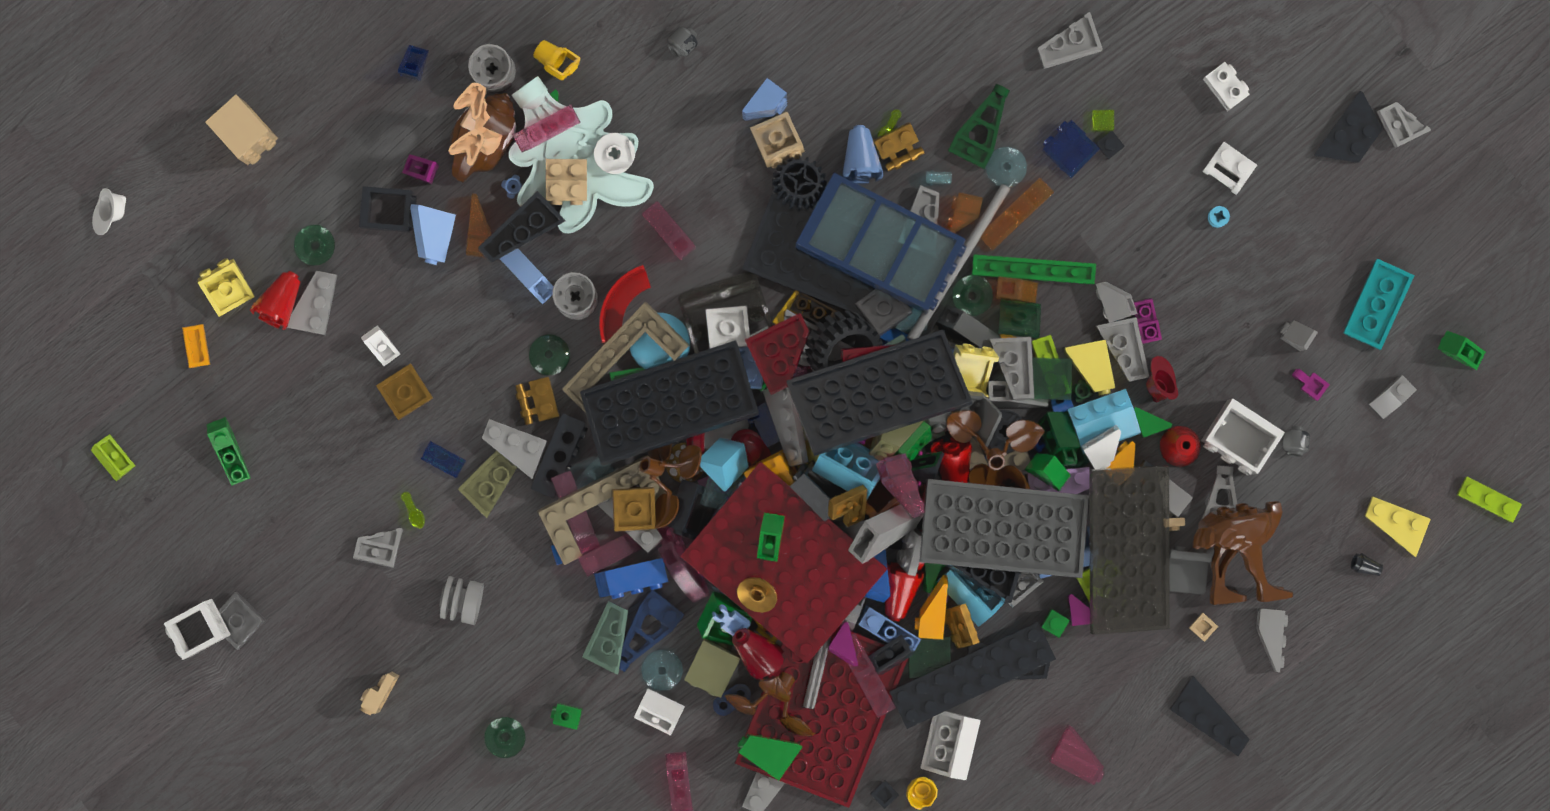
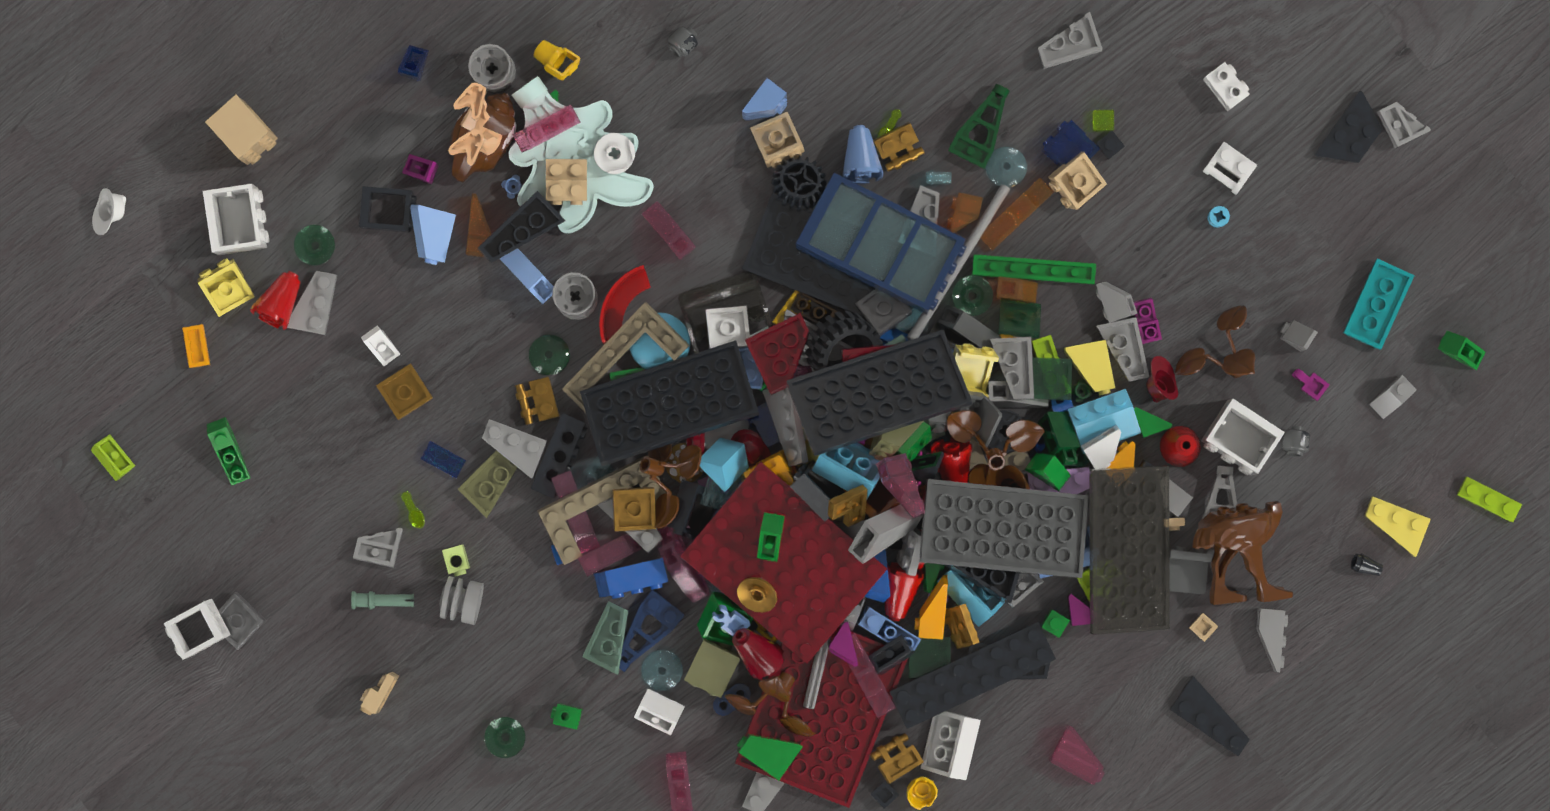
(235, 219): none -> white container
(371, 600): none -> sand green pin
(450, 553): none -> yellowish green brick
(899, 764): none -> pearl gold plate
(1076, 181): none -> tan plate
(1234, 364): none -> reddish brown plant

